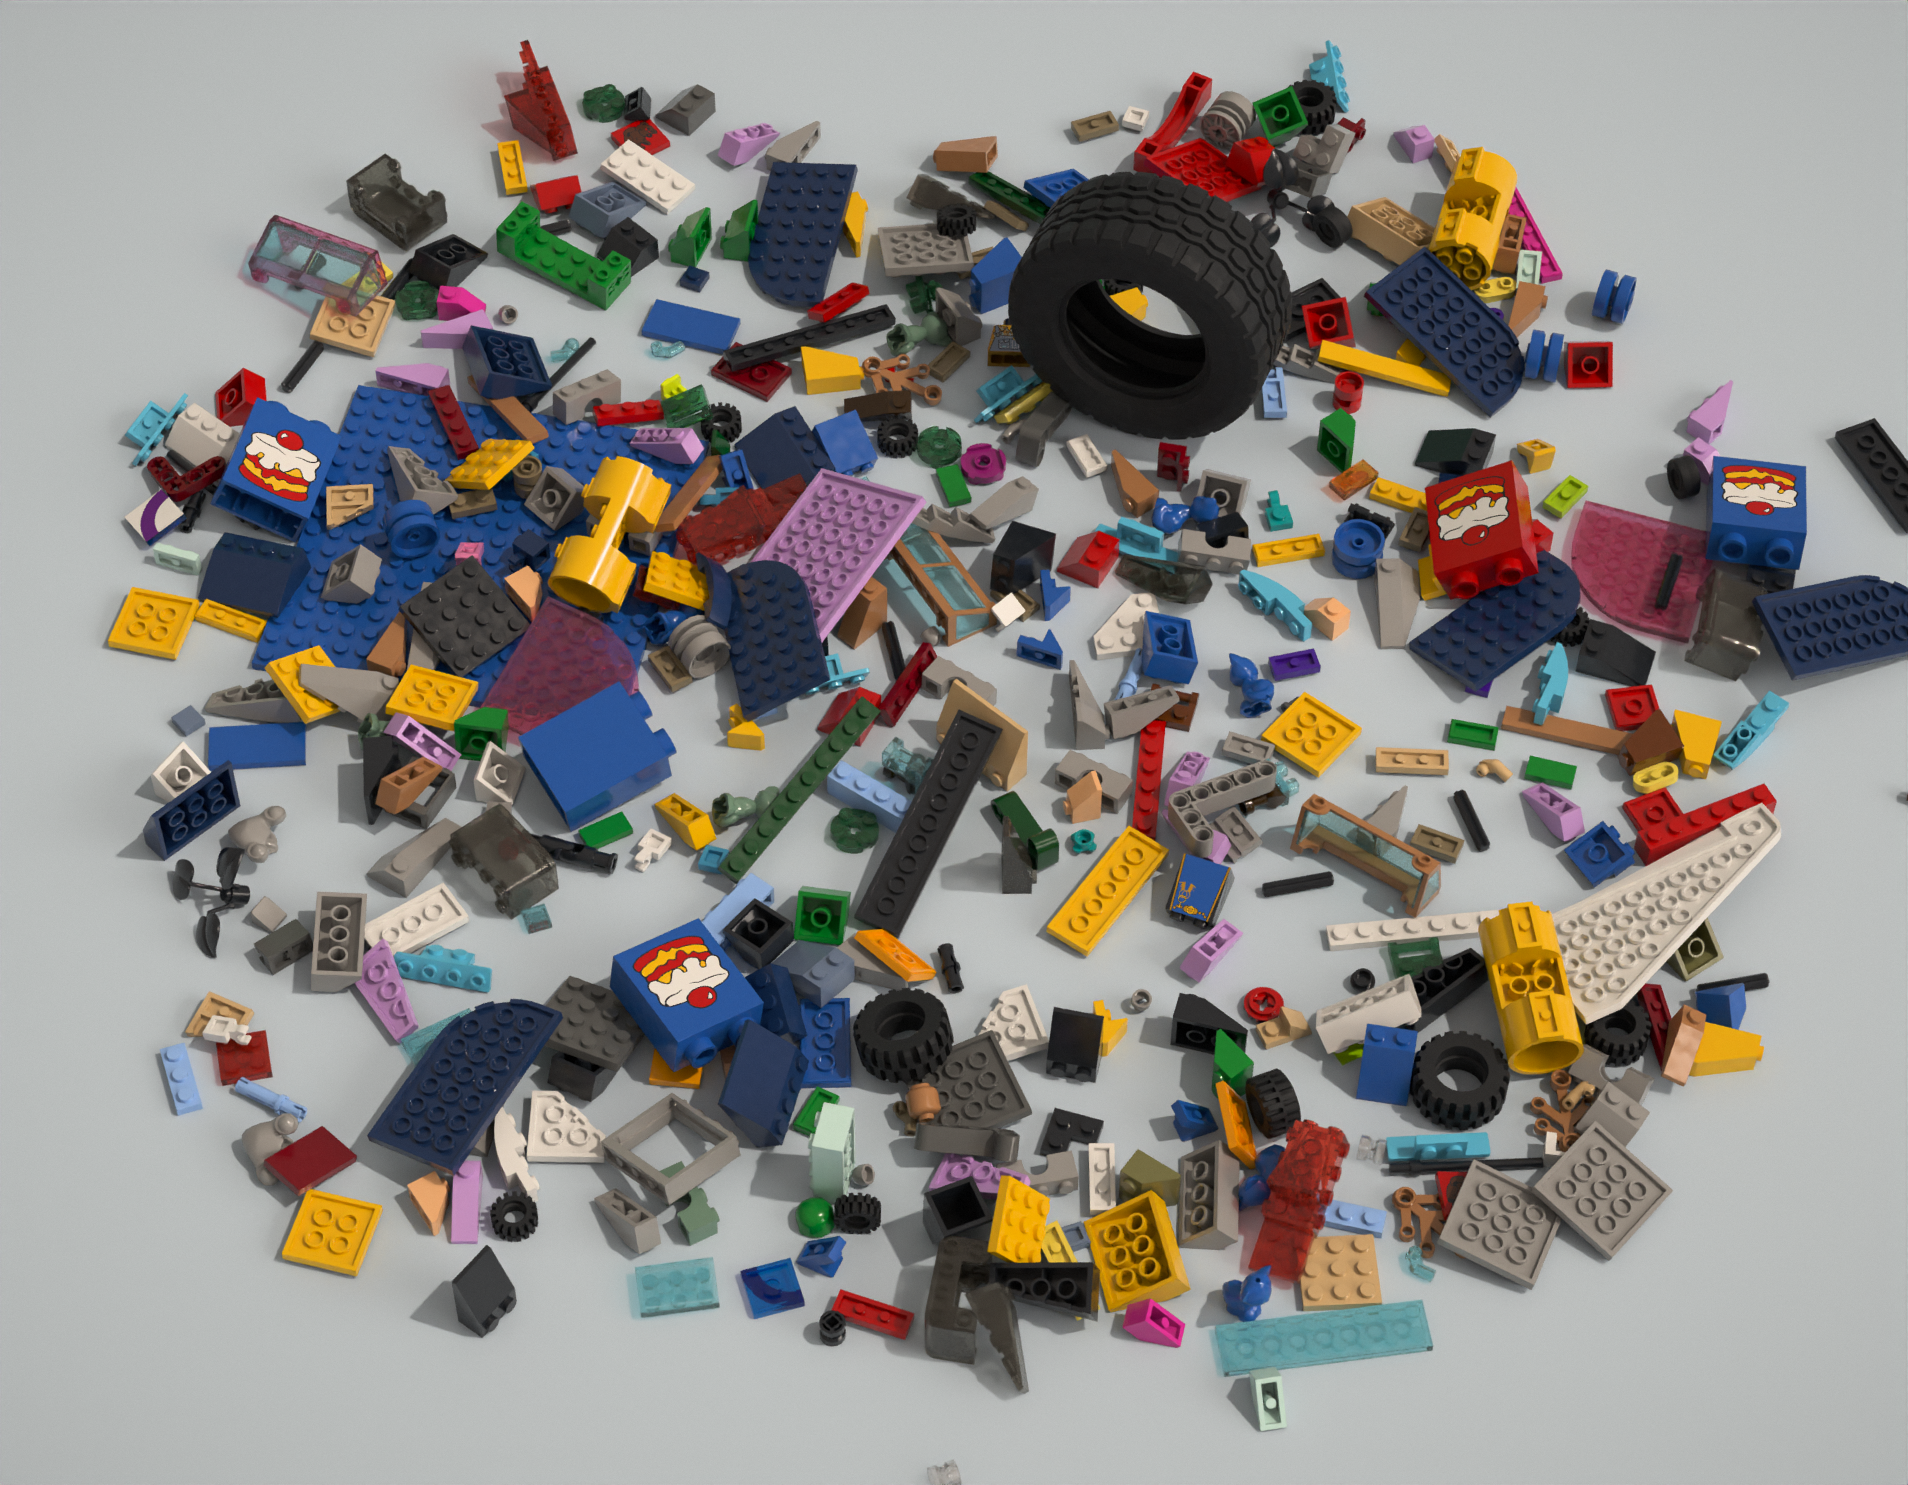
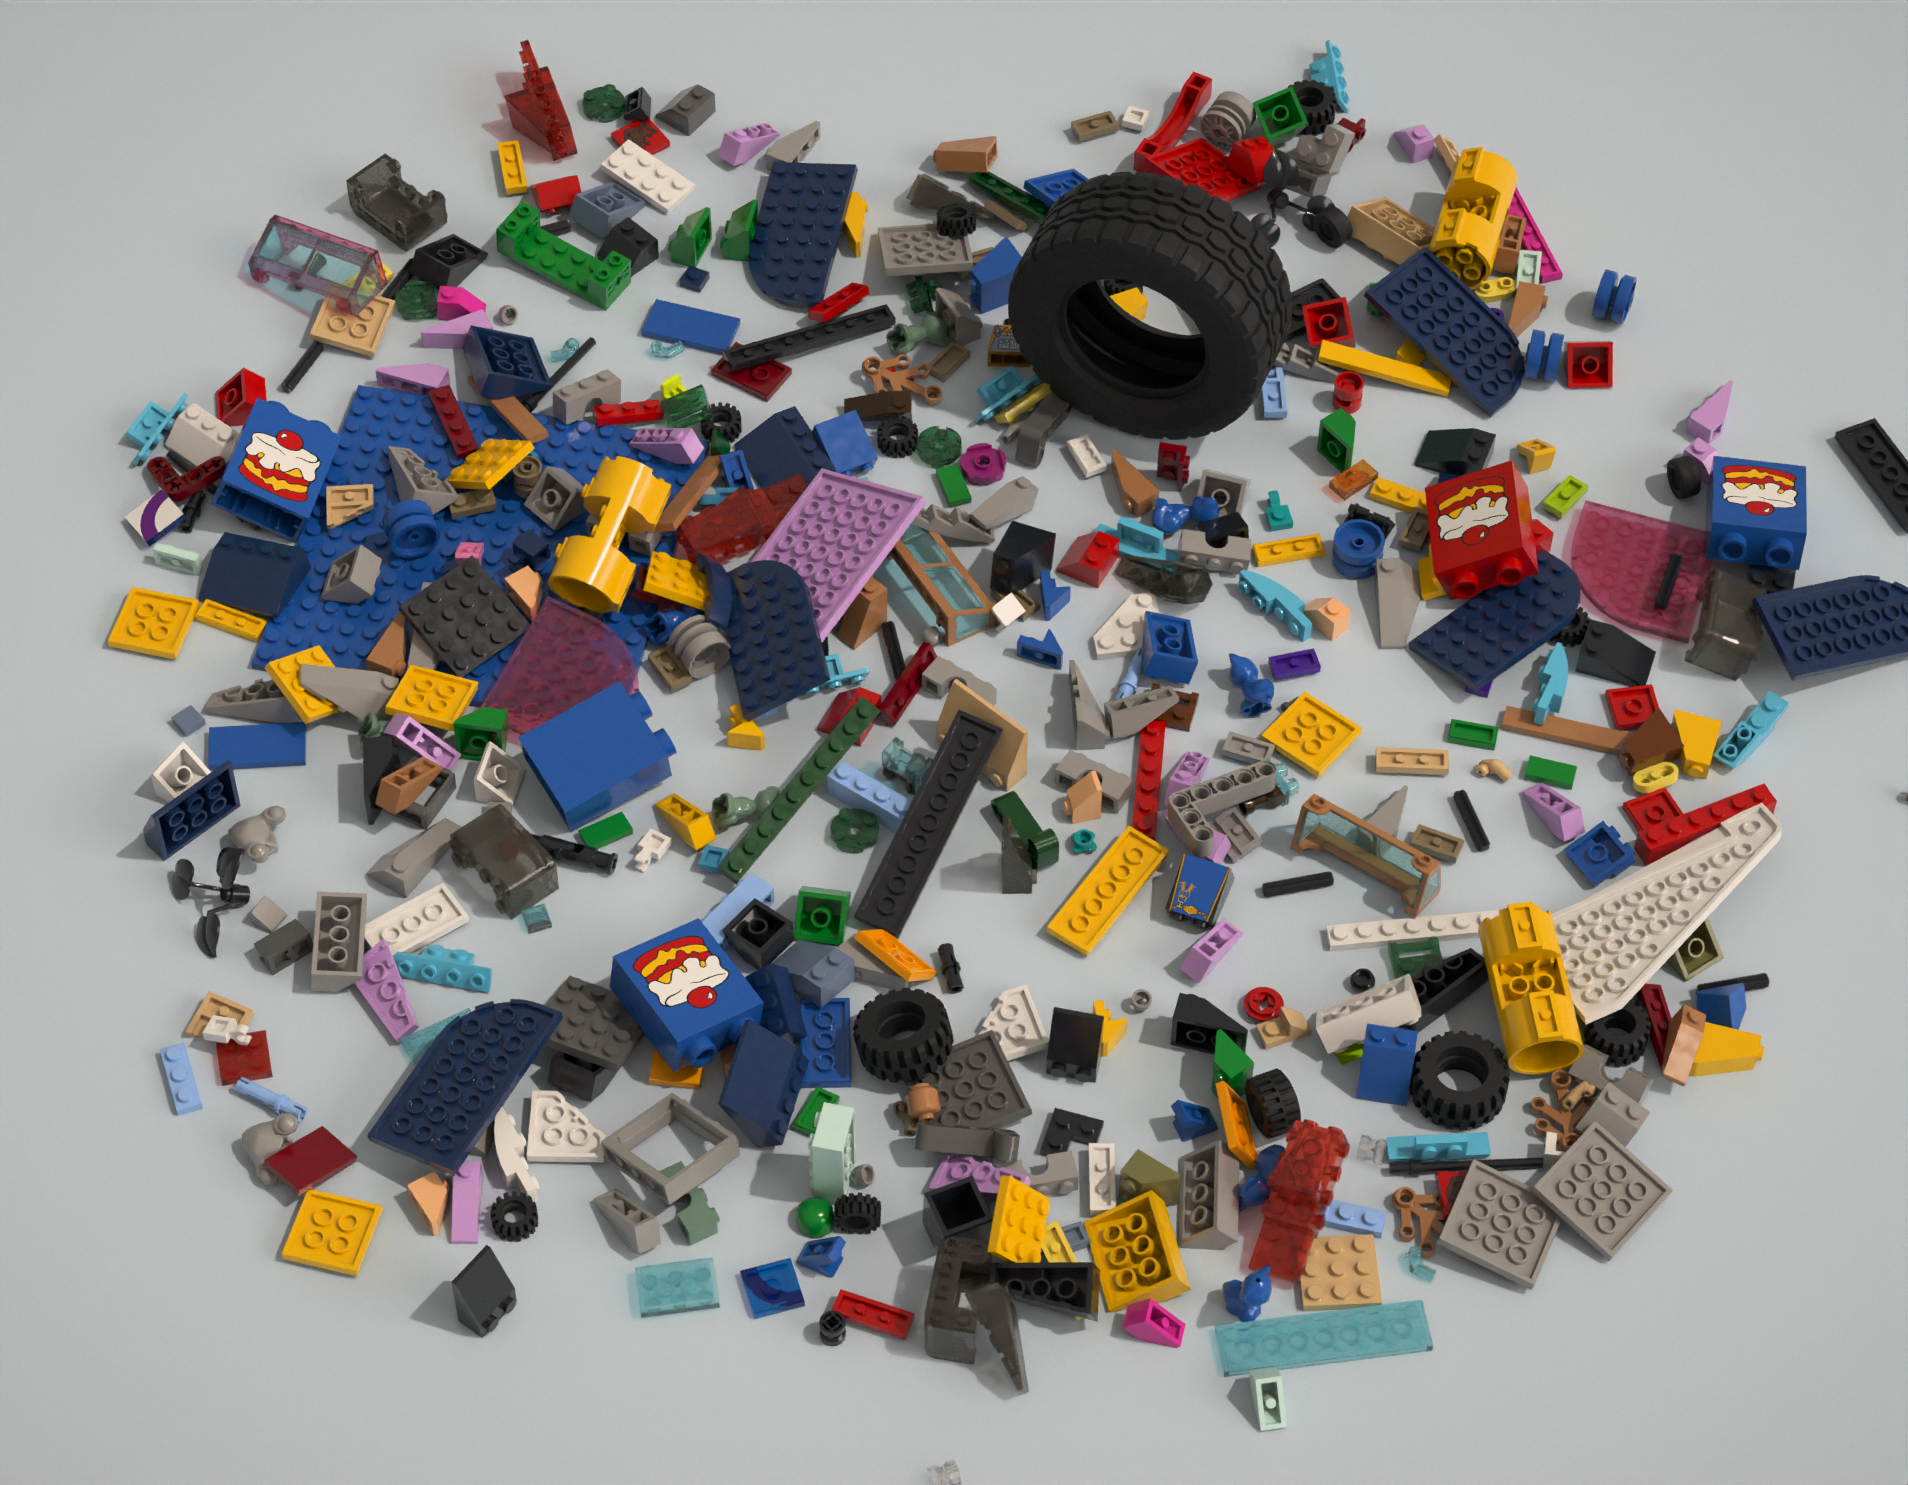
(830, 371): yellow slope -> none

